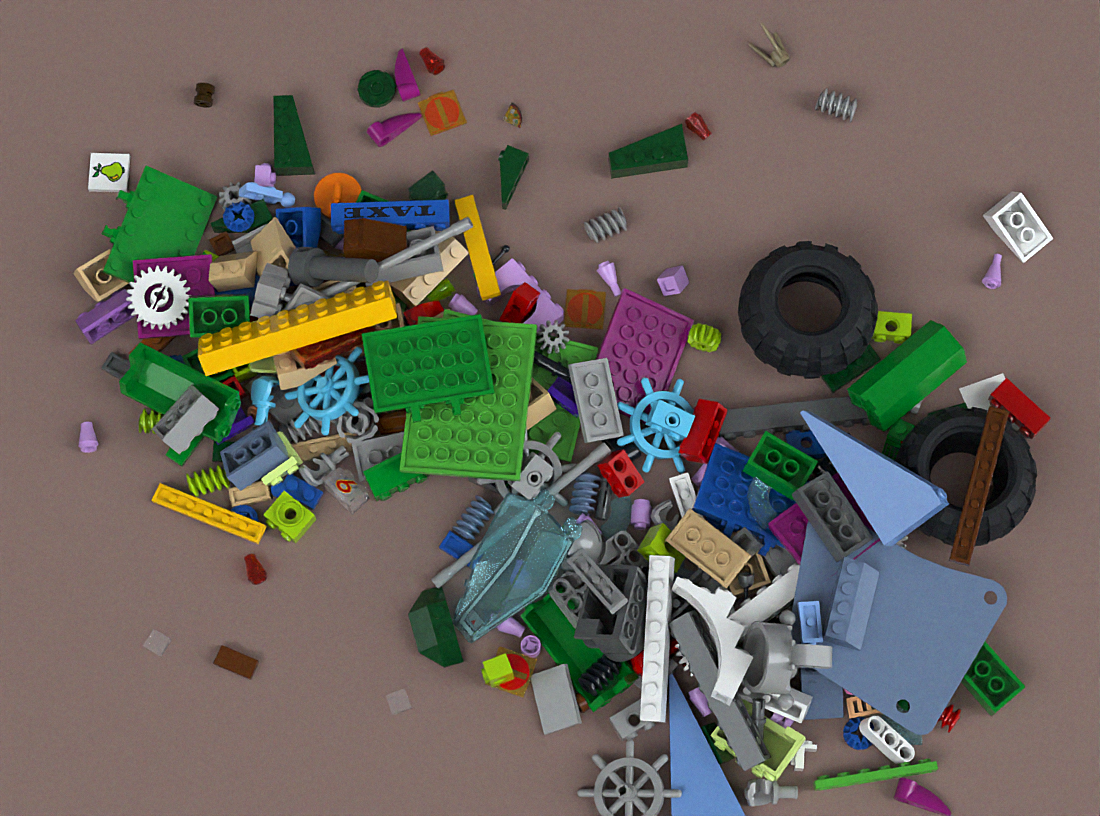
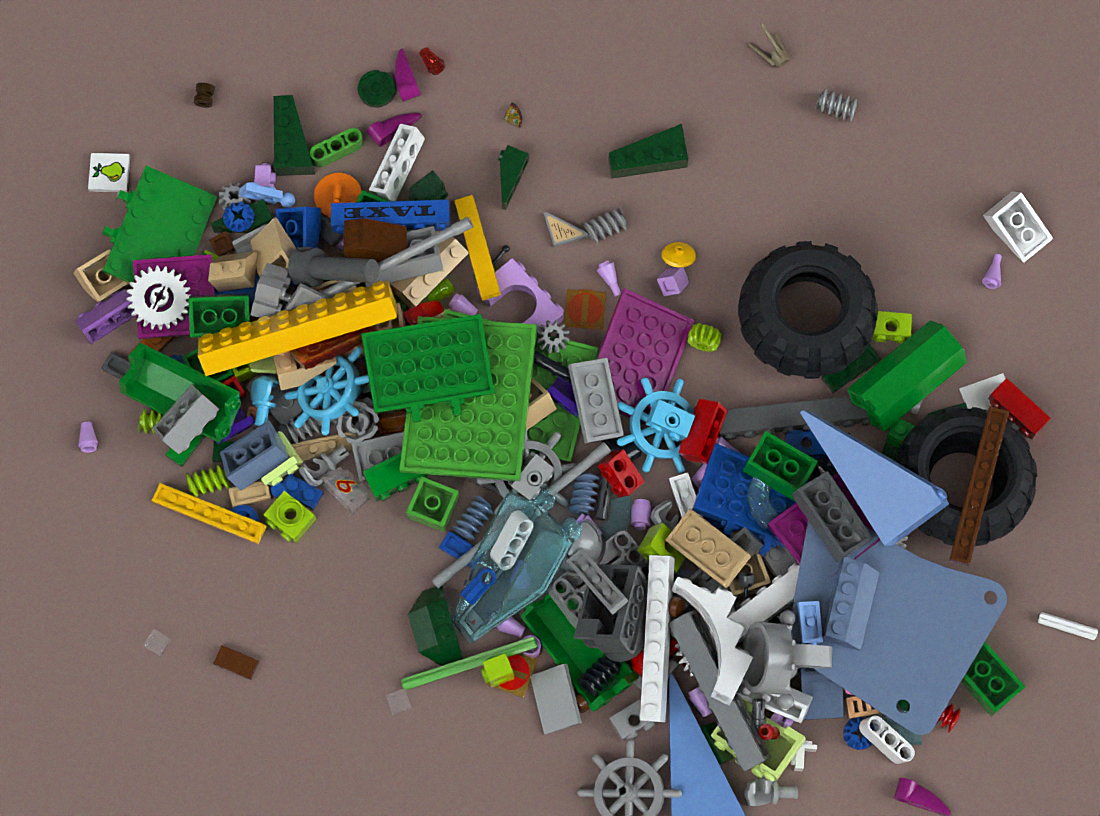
(255, 571): clear red cone -> none
(331, 155): none -> bright green beam
(397, 163): none -> white brick
(432, 504): none -> bright green brick
(442, 112): clear yellow piece -> none
(467, 663): none -> bright green axle
(477, 587): none -> blue piece
(511, 540): none -> white beam
(520, 304): red brick -> none
(562, 232): none -> tile
(676, 607): none -> reddish brown tile
(678, 254): none -> yellow piece
(698, 126): clear red cone -> none
(768, 732): none -> red pin
(884, 773): bright green plate -> none
(1067, 626): none -> white axle

